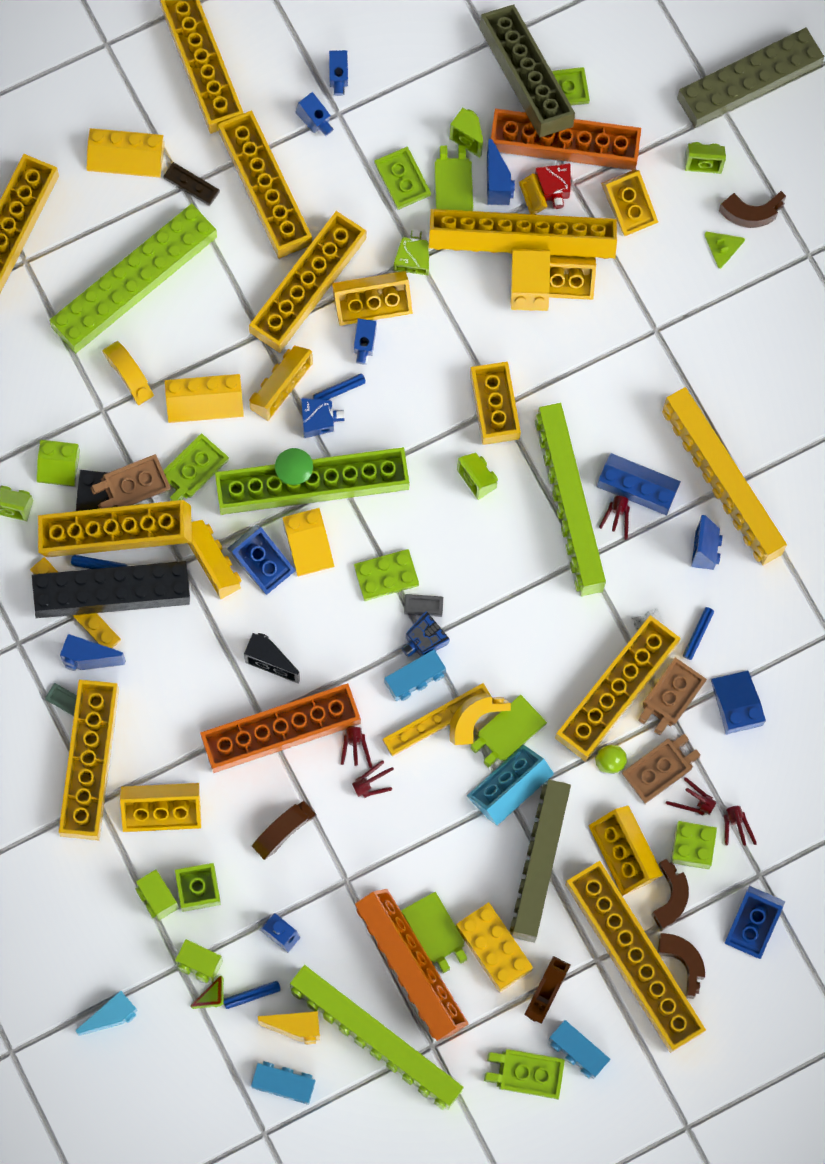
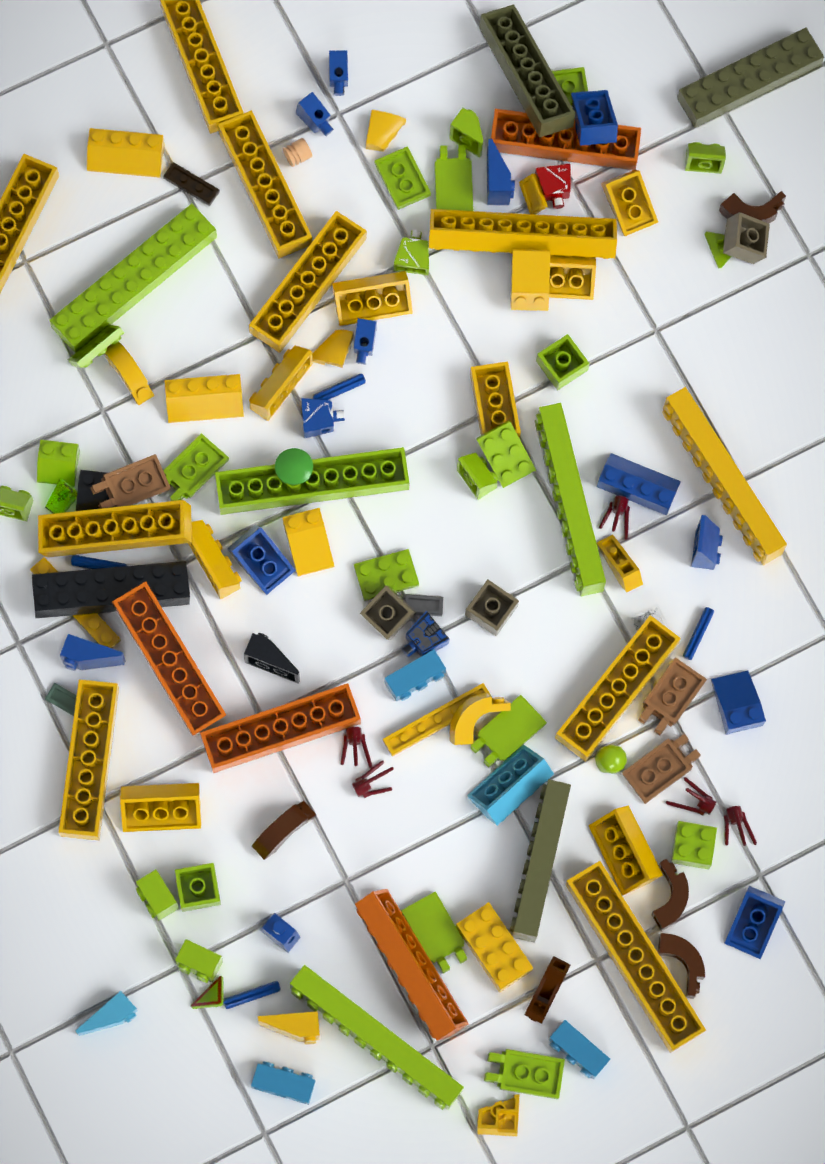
(62, 497): none -> clear neon green slope
(96, 346): none -> lime plate
(169, 658): none -> orange brick
(297, 152): none -> light nougat piece
(334, 348): none -> yellow slope
(382, 129): none -> yellow slope
(388, 612): none -> dark tan brick
(491, 607): none -> dark tan brick
(500, 1118): none -> yellow slope
(506, 454): none -> lime plate
(562, 362): none -> lime brick
(594, 117): none -> blue slope
(620, 563): none -> yellow slope
(746, 238): none -> dark tan brick

